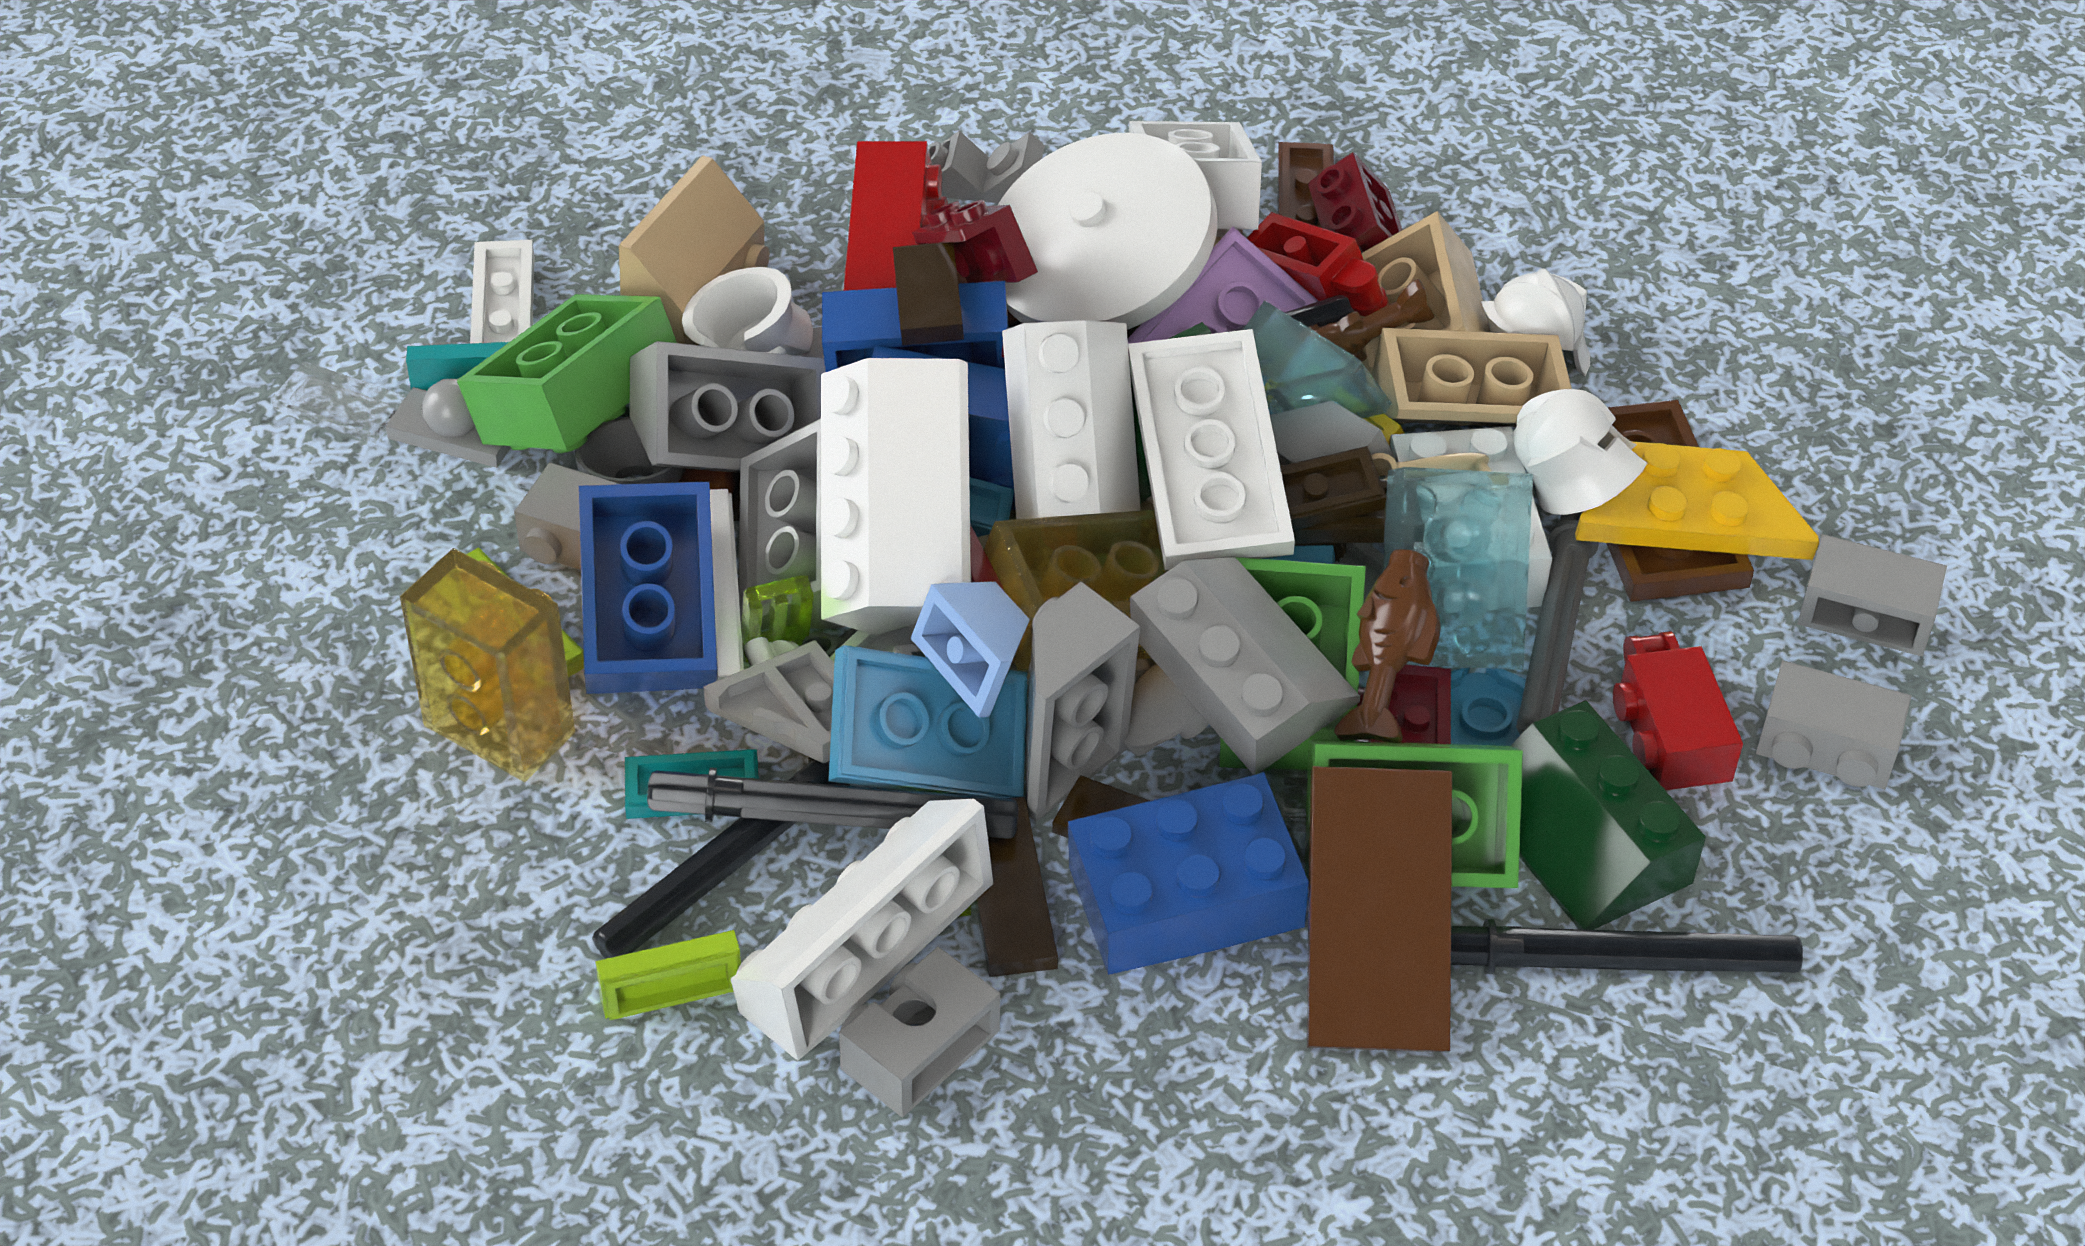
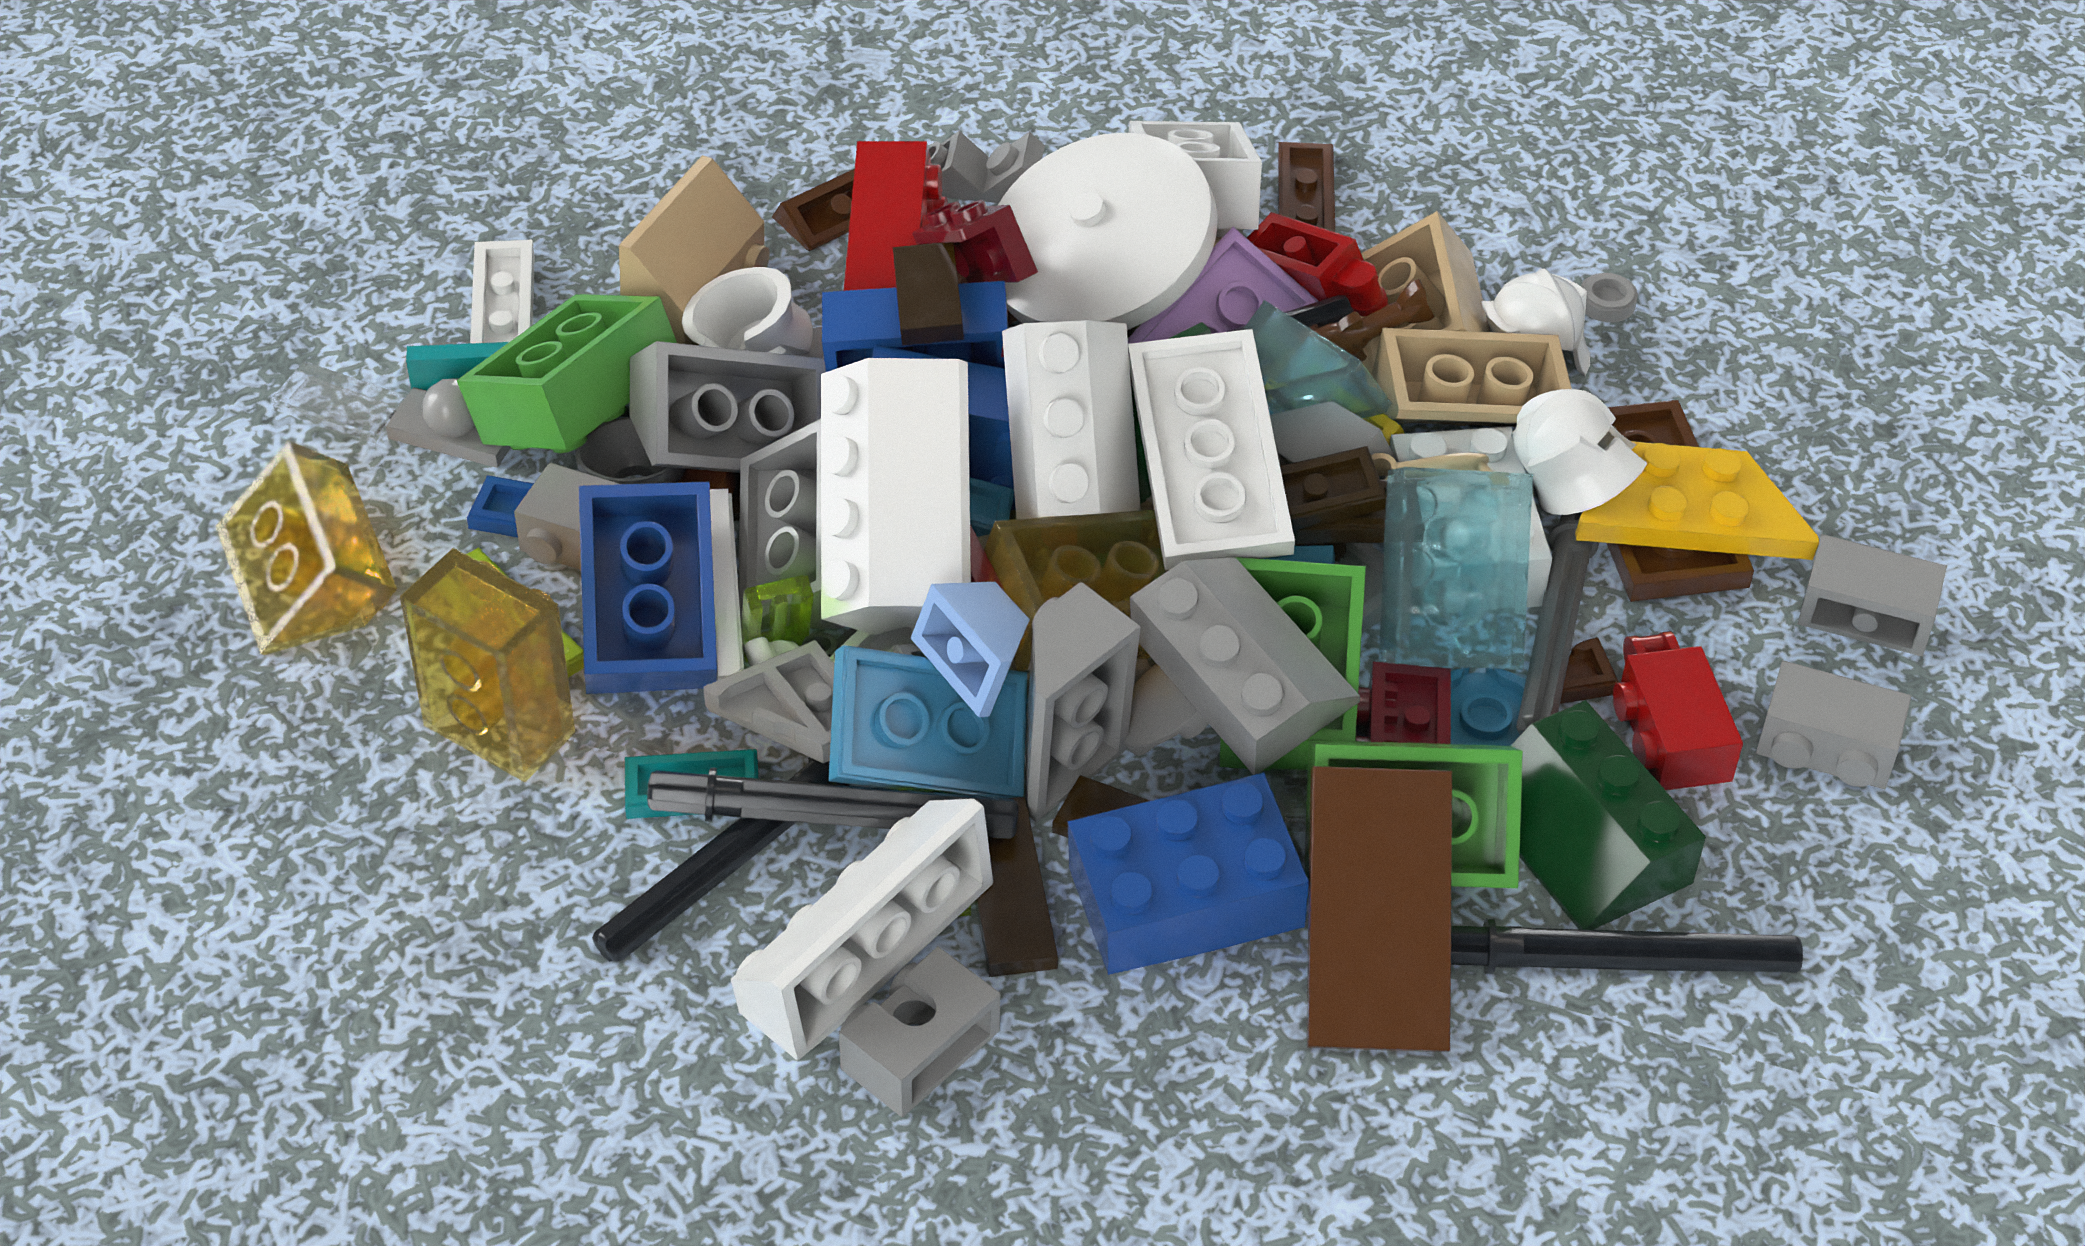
(304, 551): none -> clear yellow slope
(496, 505): none -> blue tile
(668, 975): lime tile -> none
(818, 213): none -> reddish brown slope
(1354, 202): dark red bracket -> none
(1395, 628): reddish brown animal -> none
(1588, 673): none -> reddish brown tile
(1609, 297): none -> light grey tile

